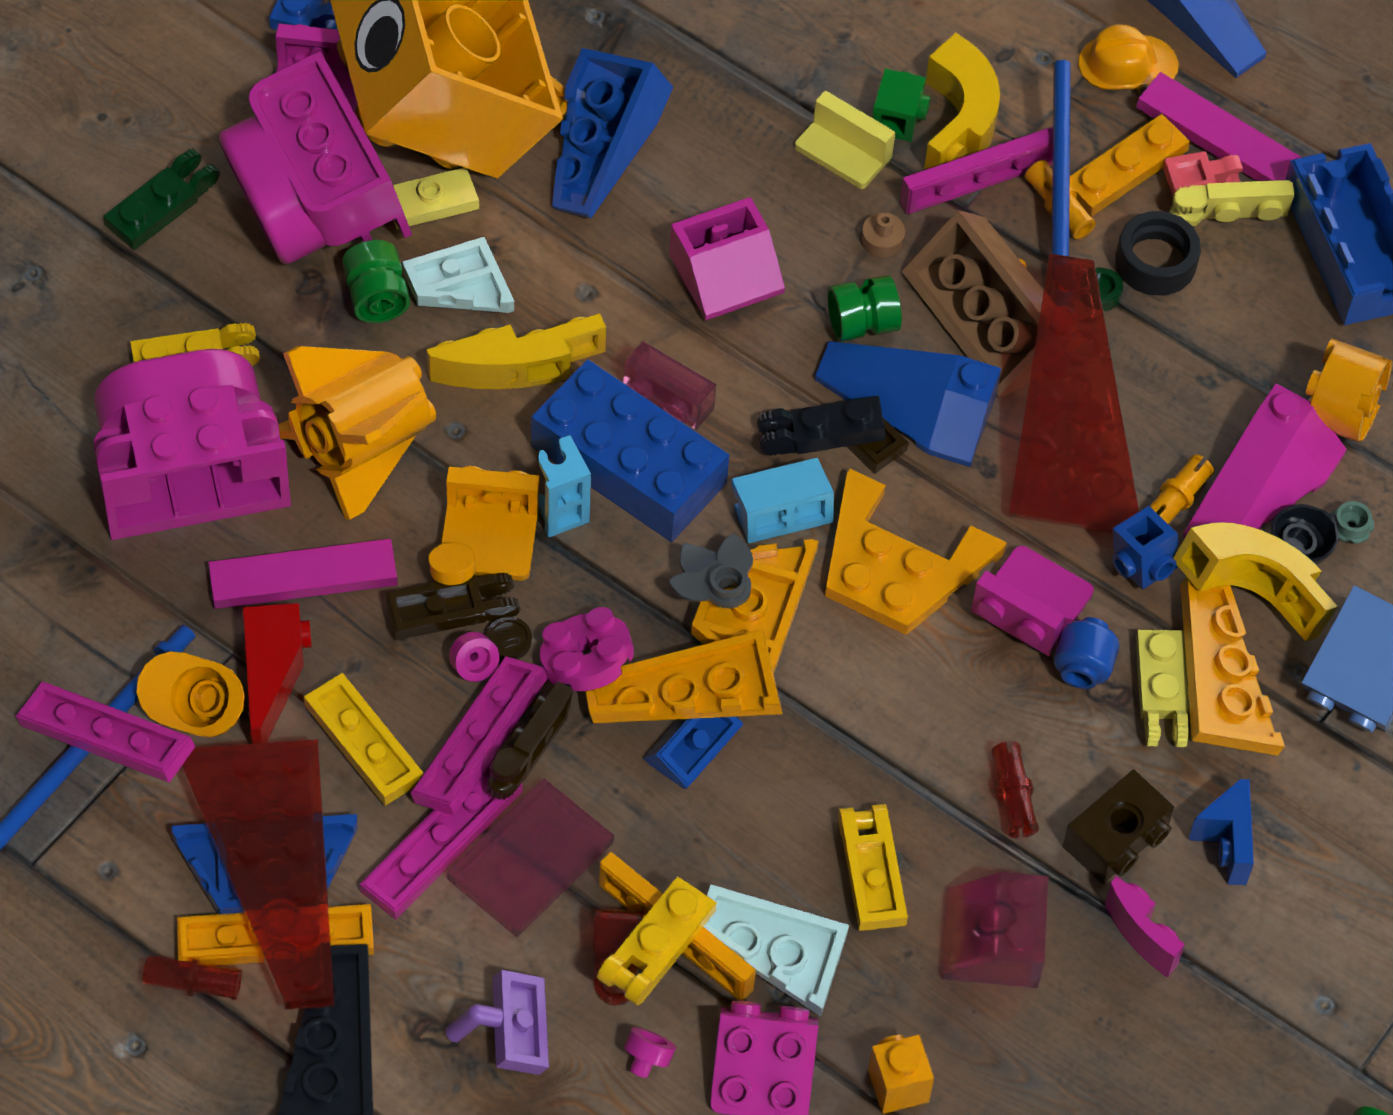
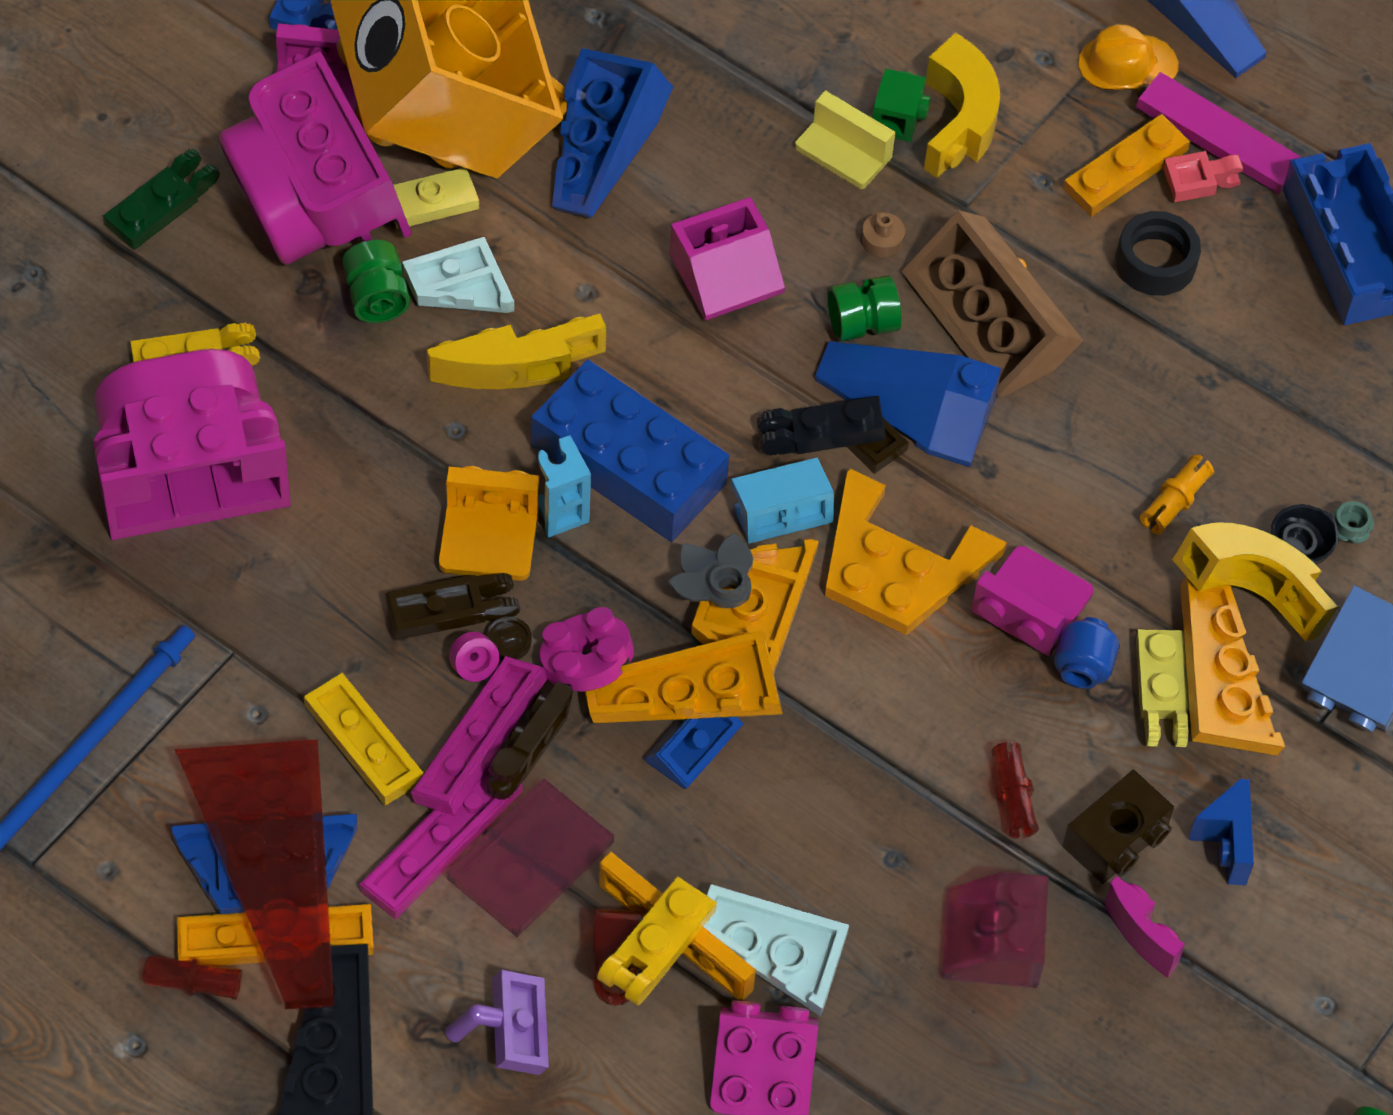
(105, 731): dark pink tile -> none
(190, 694): light orange piece -> none
(273, 661): red slope -> none
(303, 573): dark pink tile -> none
(355, 416): light orange brick -> none
(452, 563): light orange tile -> none
(648, 1050): dark pink tile -> none
(670, 385): clear pink piece -> none
(873, 868): yellow plate -> none
(900, 1073): light orange brick -> none
(975, 171): dark pink tile -> none
(1061, 157): blue bar -> none
(1073, 435): clear red wing -> none
(1080, 221): light orange pin -> none
(1110, 287): dark green tile -> none
(1145, 548): blue brick -> none
(1233, 200): light yellow hinge -> none
(1273, 464): dark pink wedge -> none
(1348, 389): light orange brick -> none

